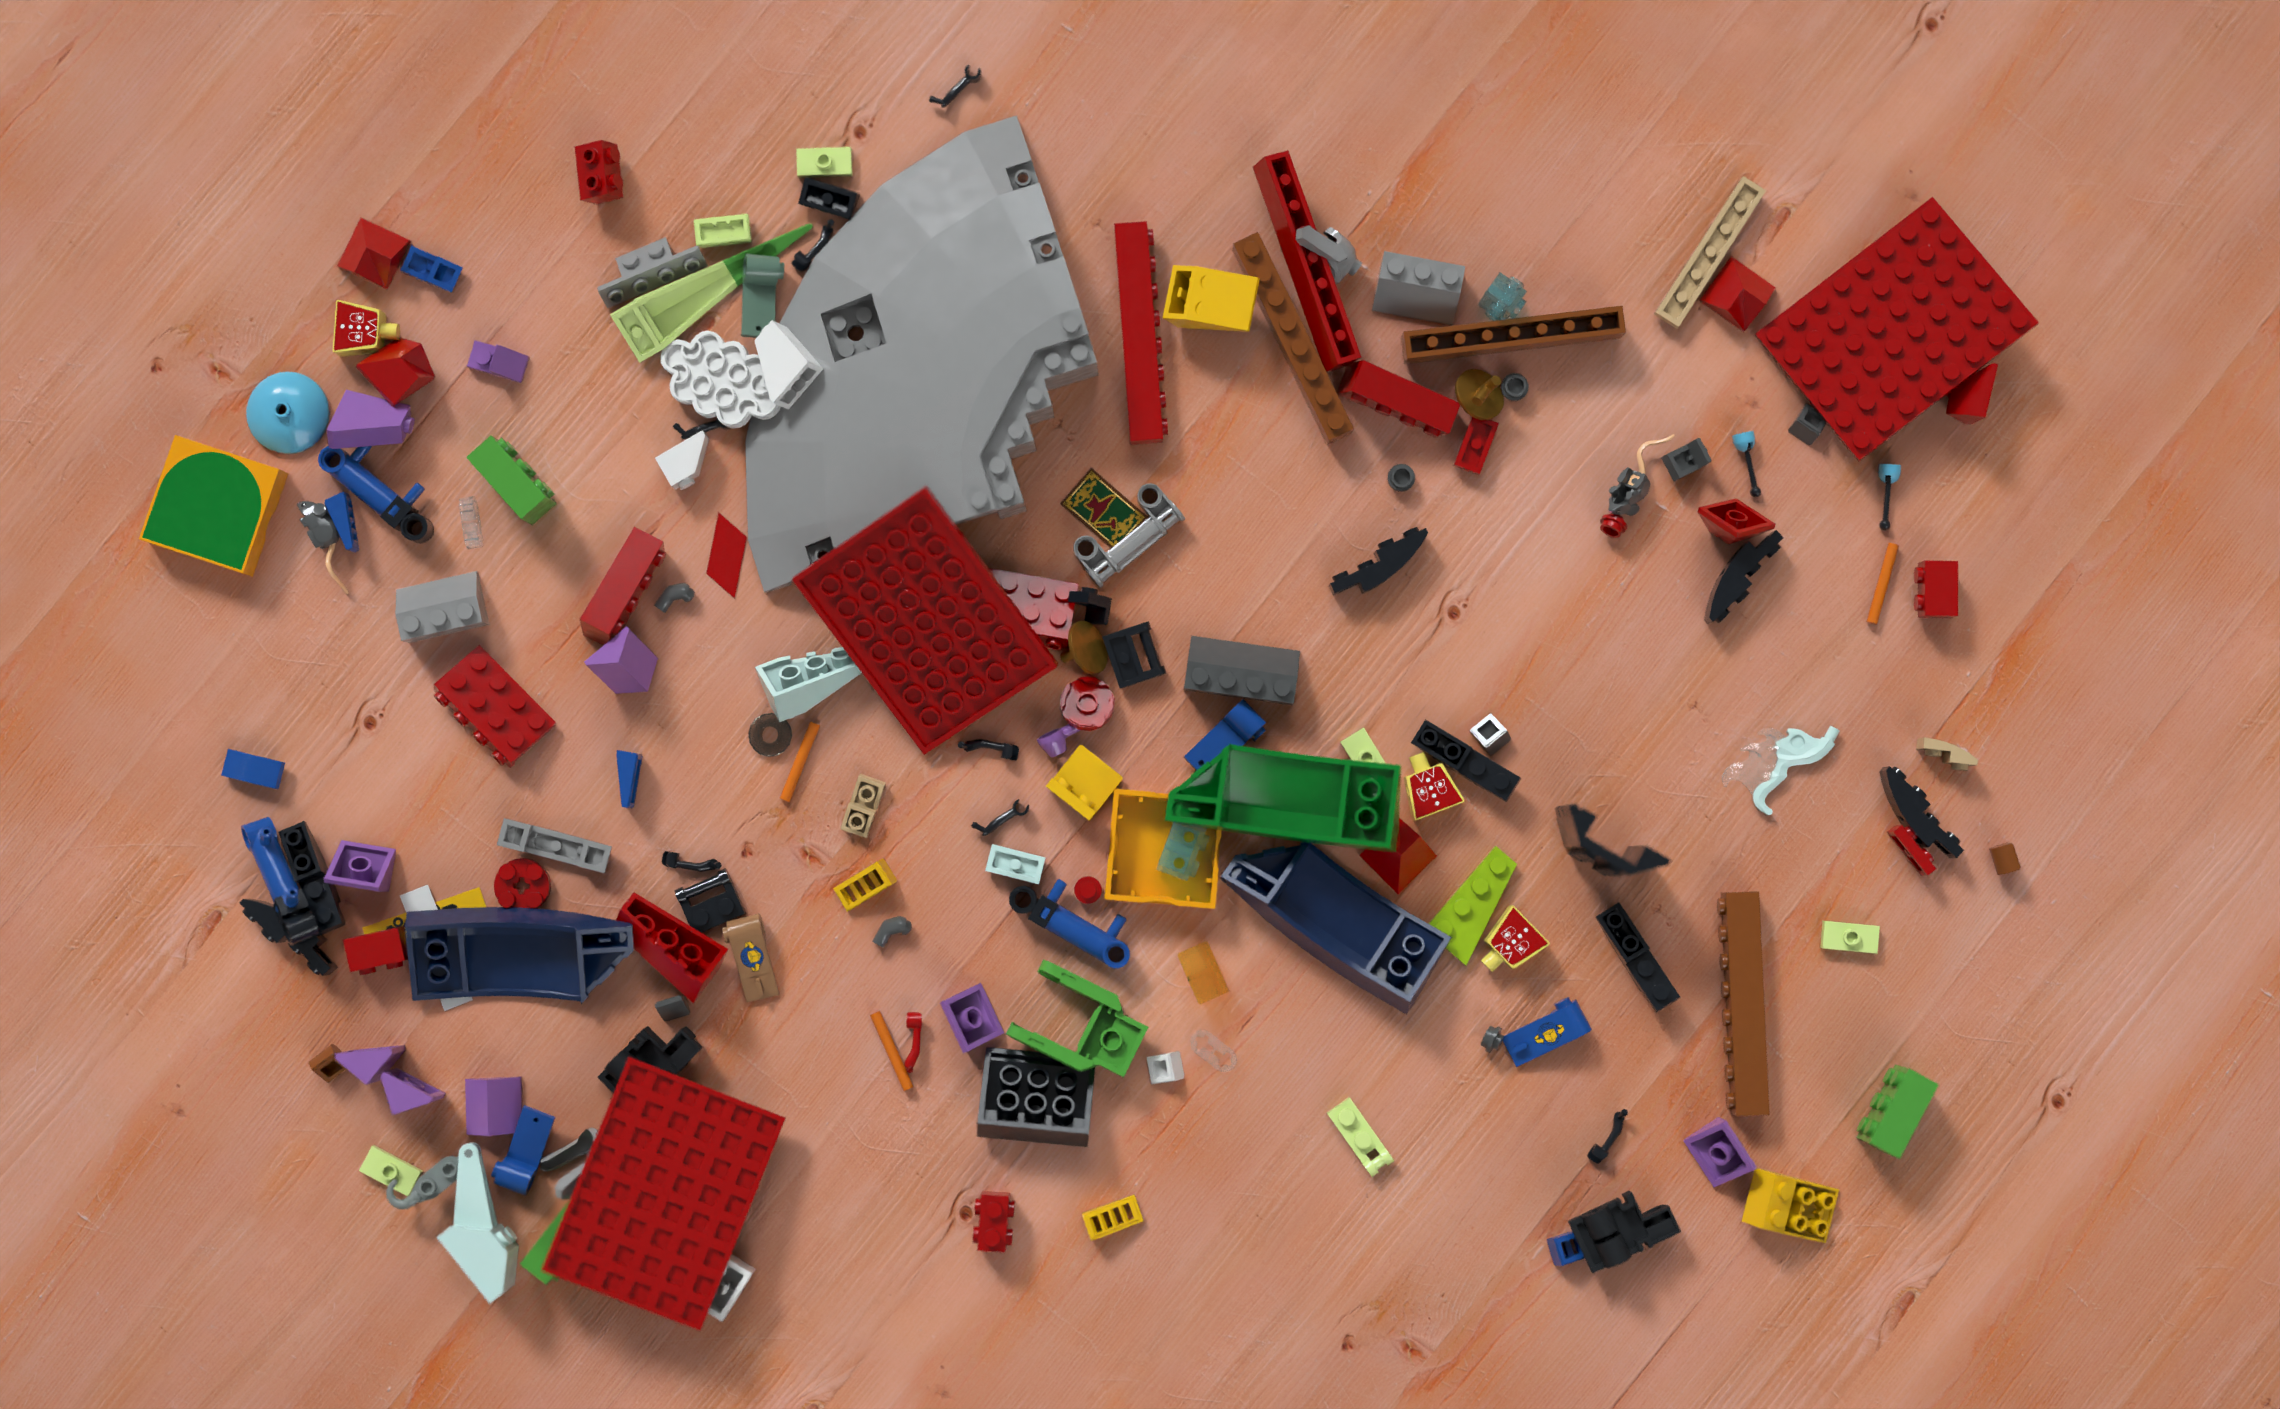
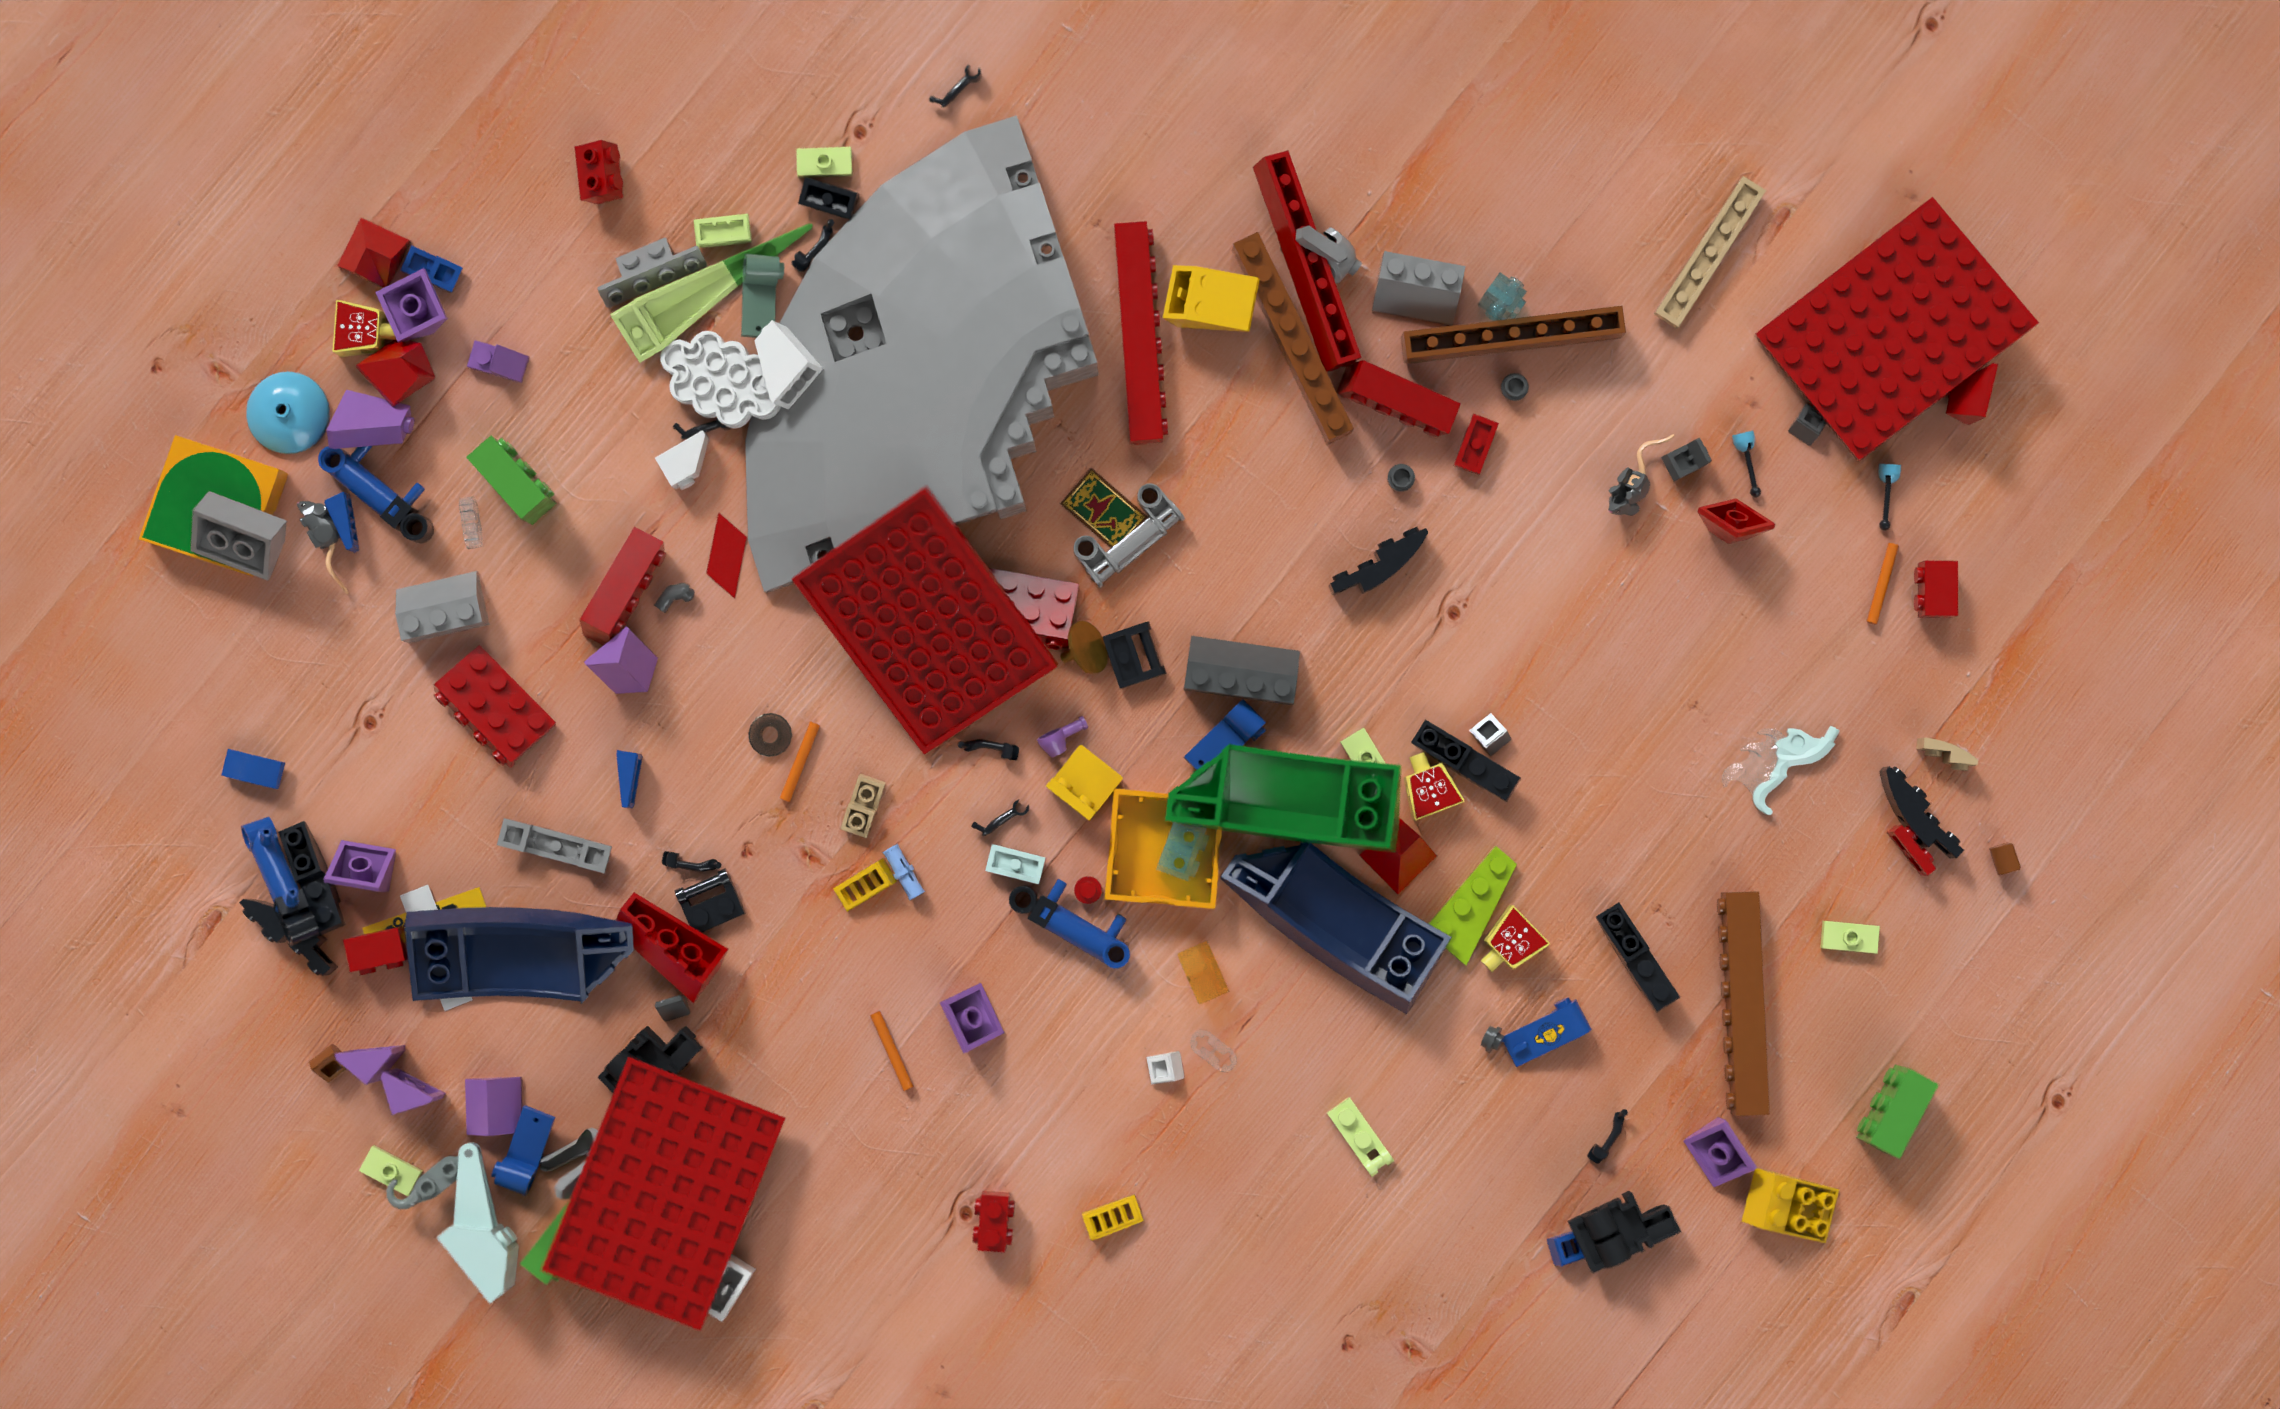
(237, 535): none -> light grey slope
(412, 306): none -> medium lavender slope
(510, 874): red plate -> none
(751, 956): medium nougat door -> none
(804, 682): light aqua wedge -> none
(891, 926): dark grey arm -> none
(903, 872): none -> light blue pin
(913, 1021): red piece -> none
(1034, 1099): black slope -> none
(1087, 703): tile -> none
(1096, 605): black bracket -> none
(1108, 1039): bright green plate -> none
(1479, 394): pearl gold shield -> none
(1574, 827): black slope -> none
(1613, 525): red plate -> none
(1732, 583): black slope -> none
(1737, 294): red slope -> none

